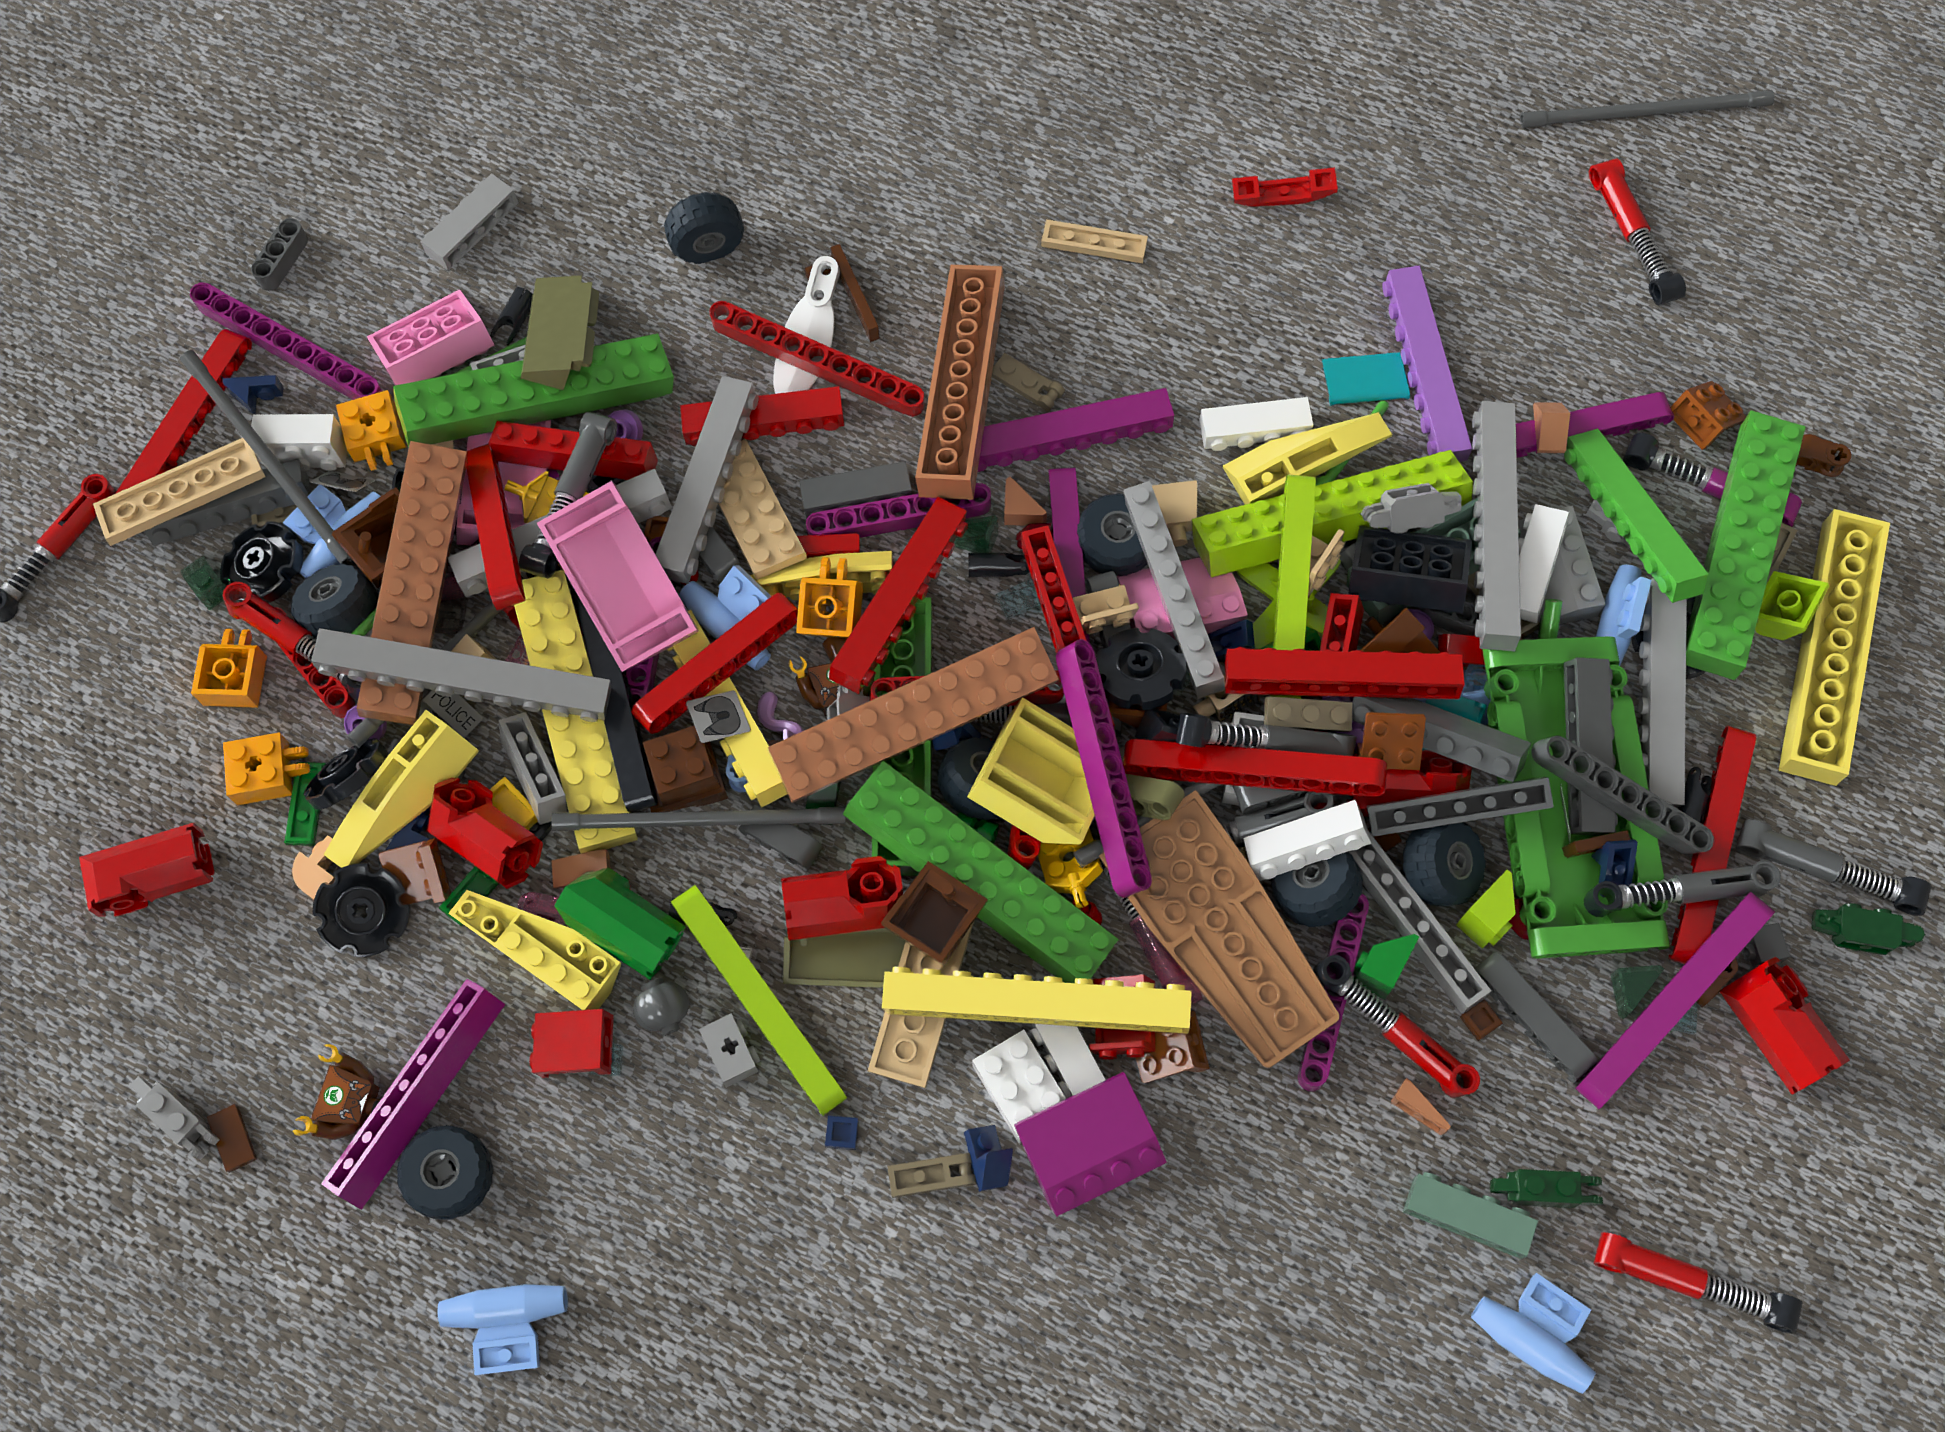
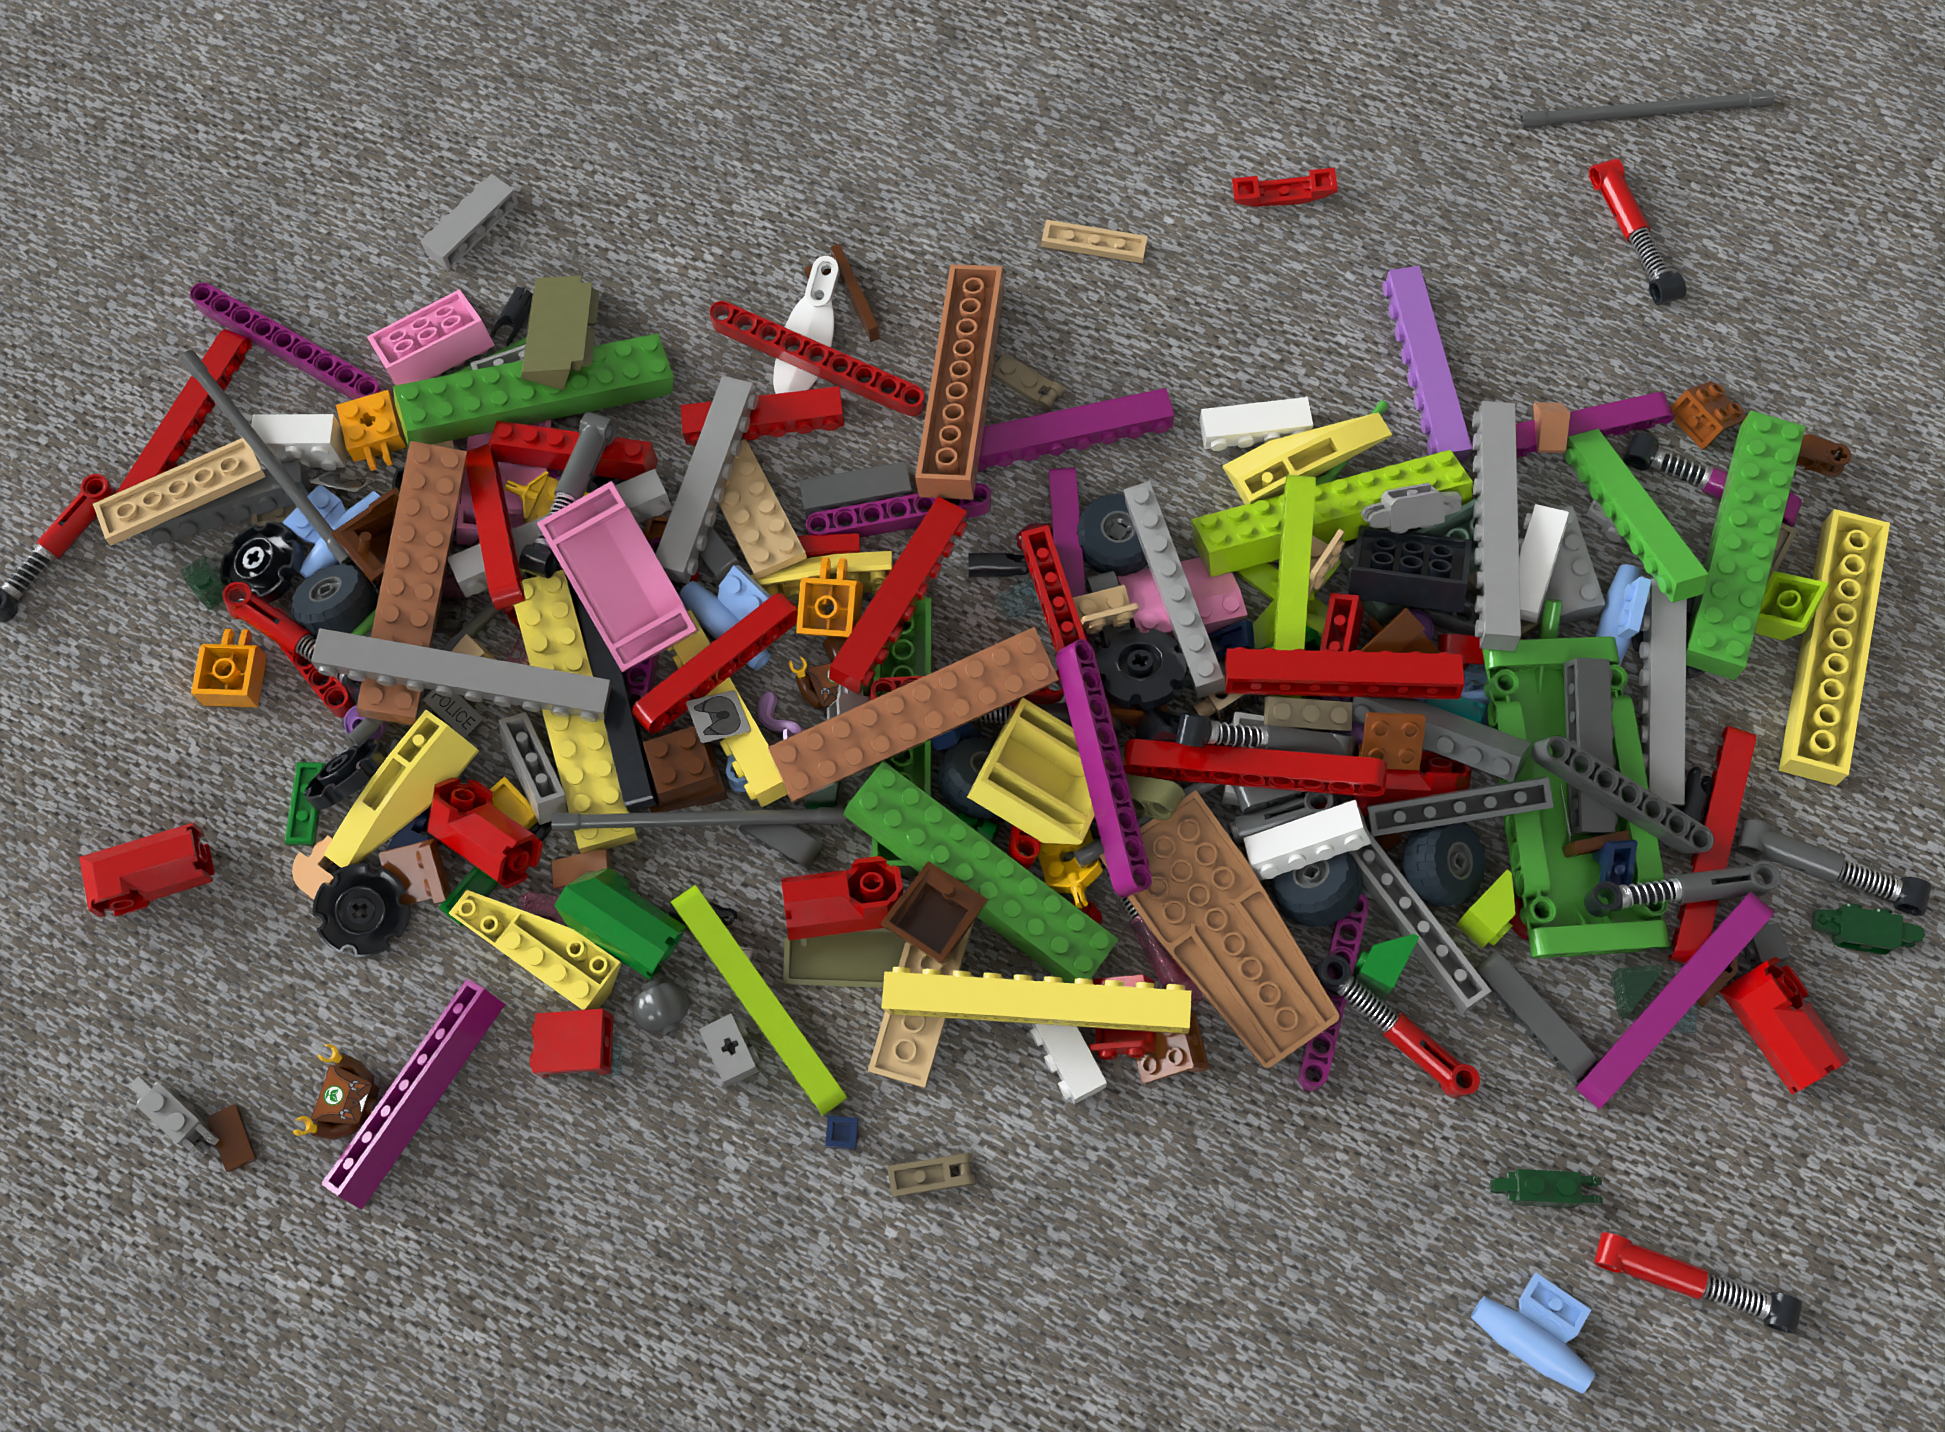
(248, 389): dark blue slope -> none
(261, 768): light orange hinge -> none
(279, 254): dark grey beam -> none
(445, 1172): black wheel -> none
(503, 1323): light blue plate -> none
(628, 424): medium lavender plate -> none
(704, 227): black wheel -> none
(979, 535): clear green slope -> none
(988, 1160): dark blue slope -> none
(1017, 1079): white brick -> none
(1021, 507): nougat slope -> none
(1089, 1144): magenta slope -> none
(1178, 508): tan torso -> none
(1365, 378): teal piece -> none
(1415, 1104): nougat slope -> none
(1470, 1215): sand green brick -> none
(1481, 1020): reddish brown tile -> none

